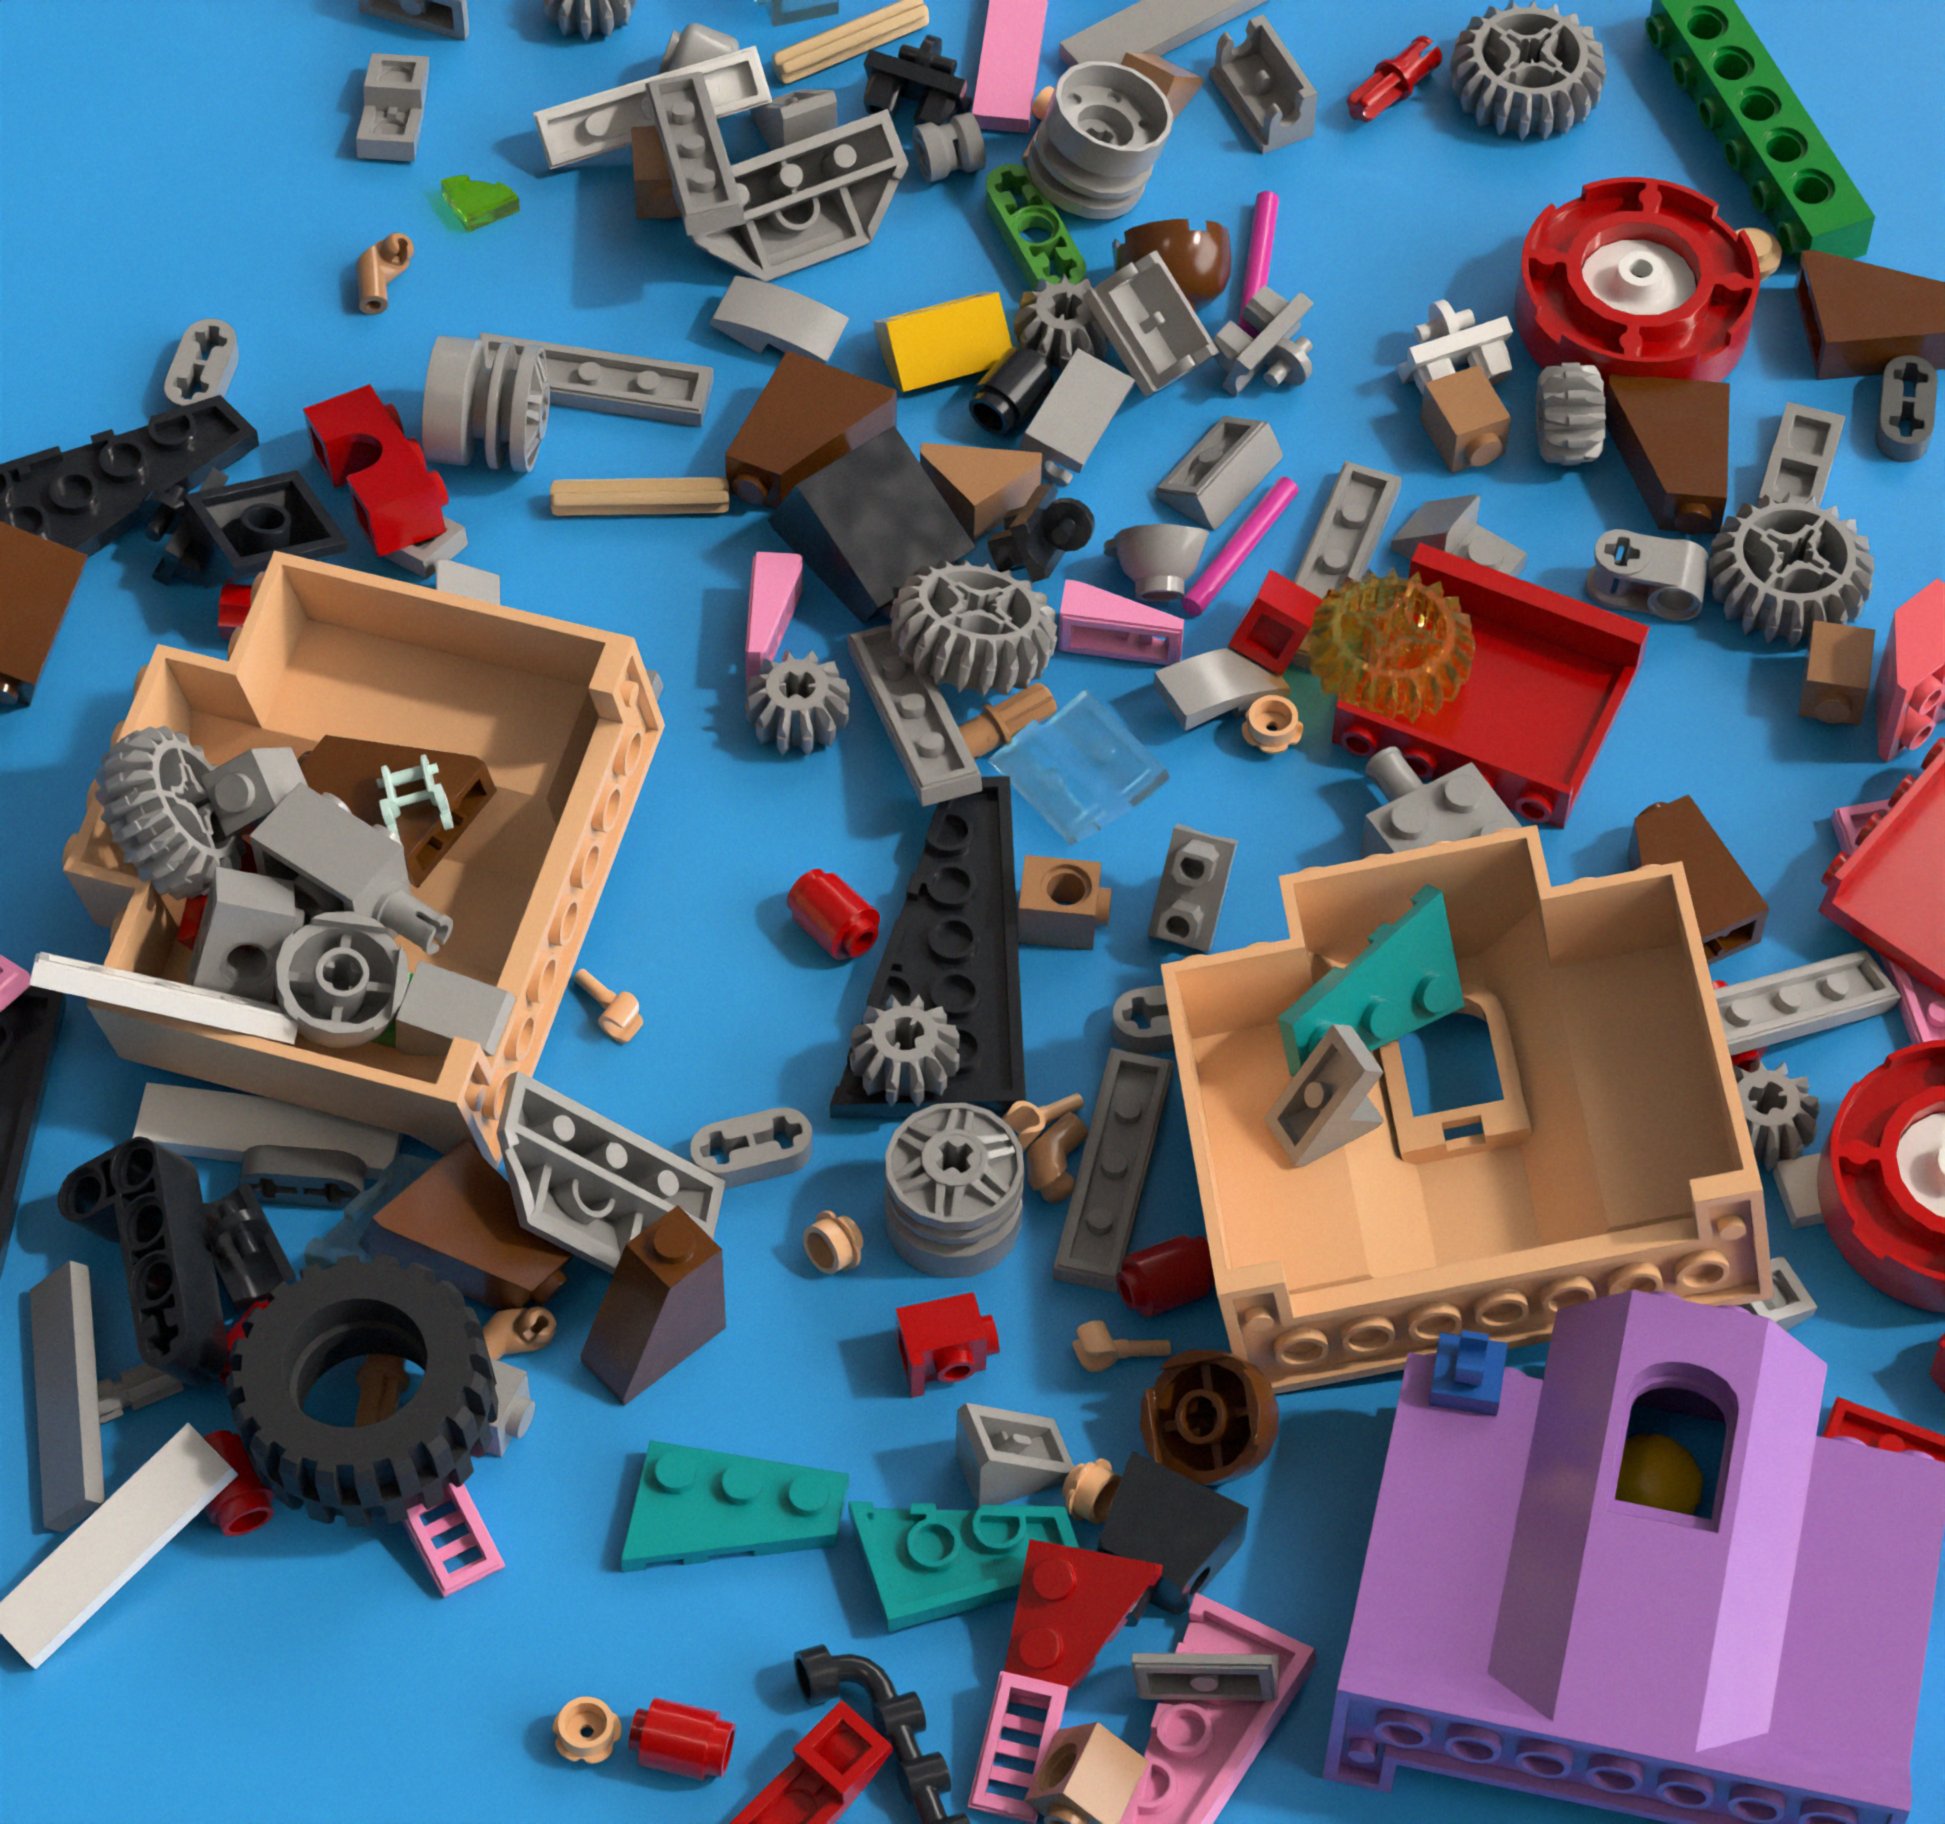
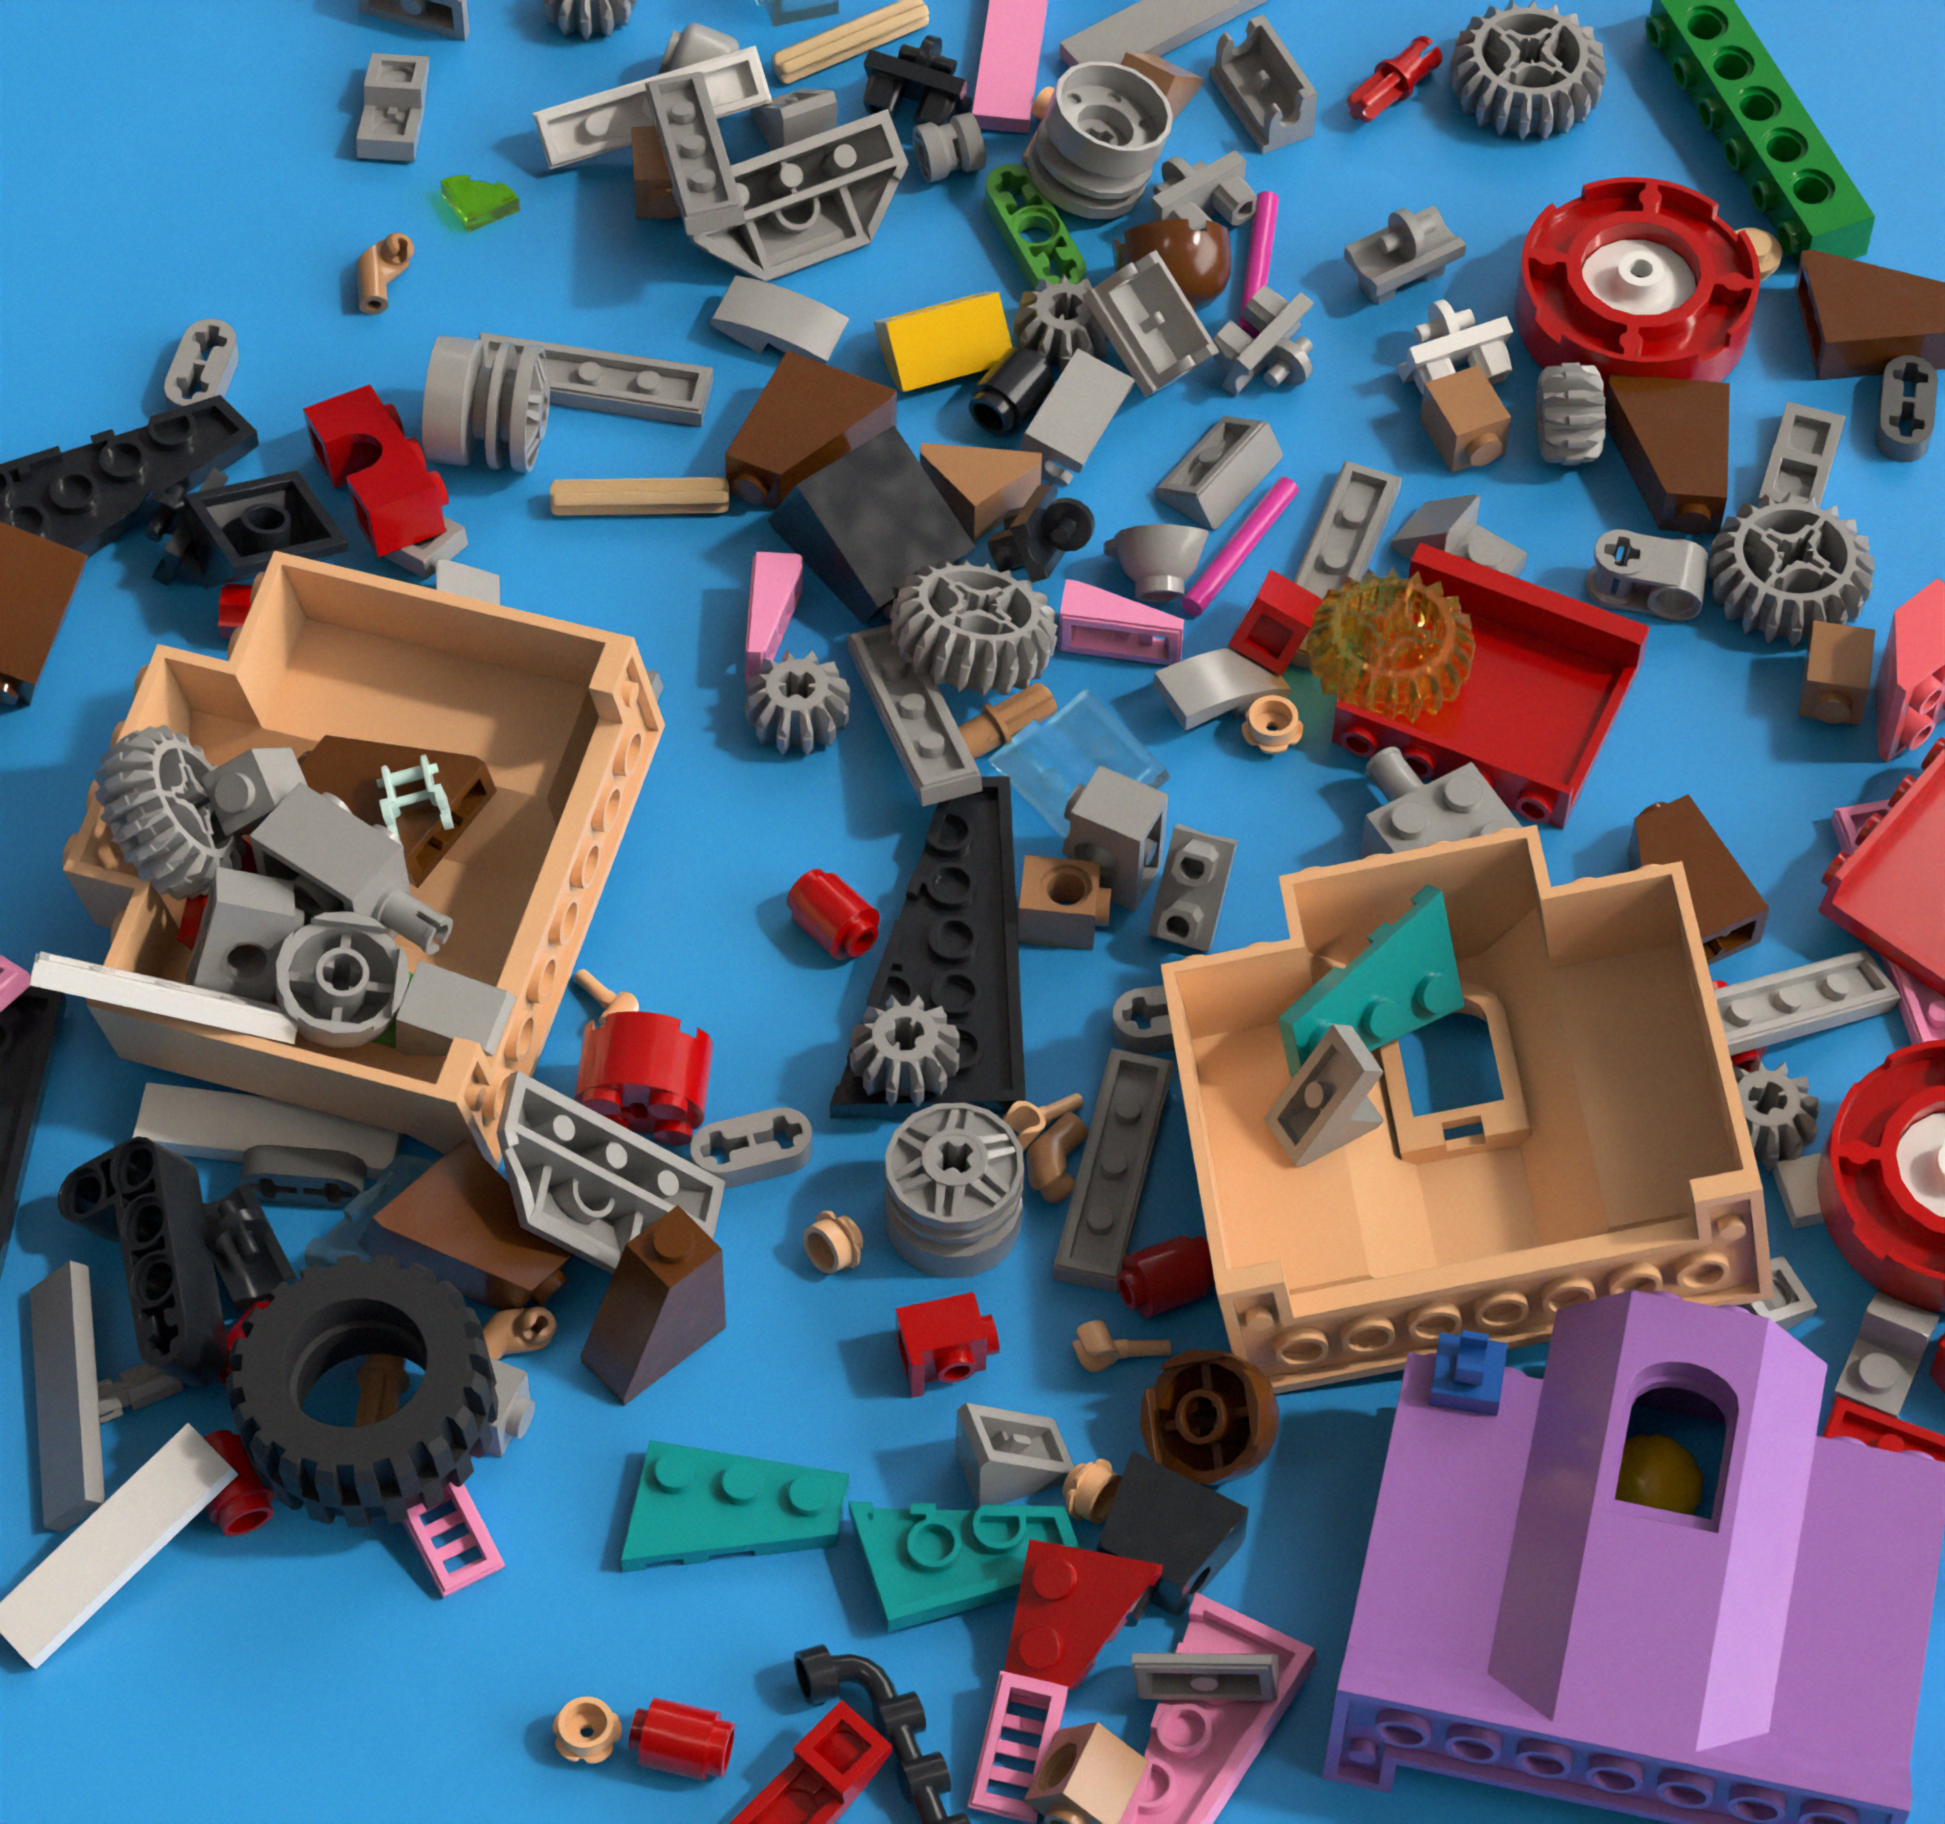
(646, 1074): none -> red brick
(1122, 828): none -> light grey brick
(1203, 191): none -> light grey hips
(1404, 251): none -> light grey hips
(1886, 1354): none -> light grey slope

